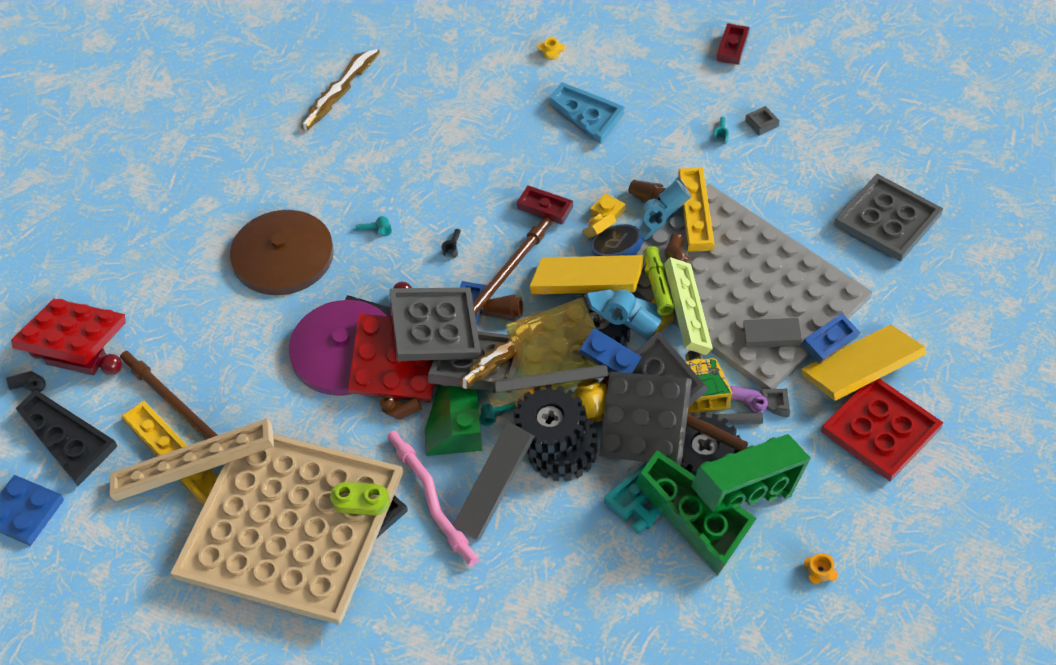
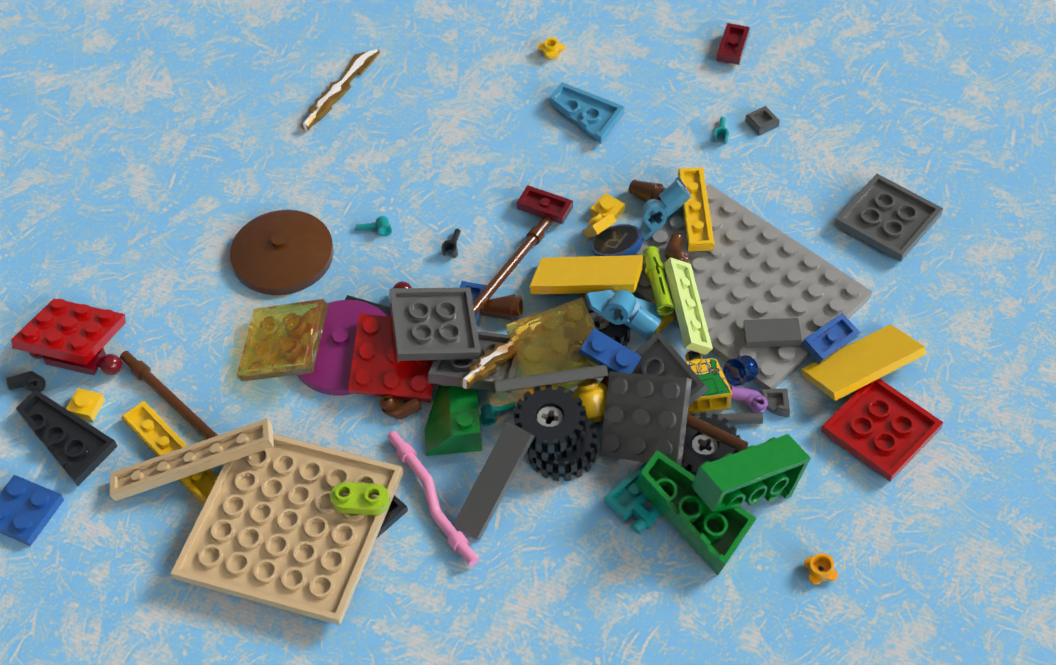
(86, 404): none -> yellow plate
(283, 340): none -> clear yellow plate
(733, 370): none -> clear blue wheel

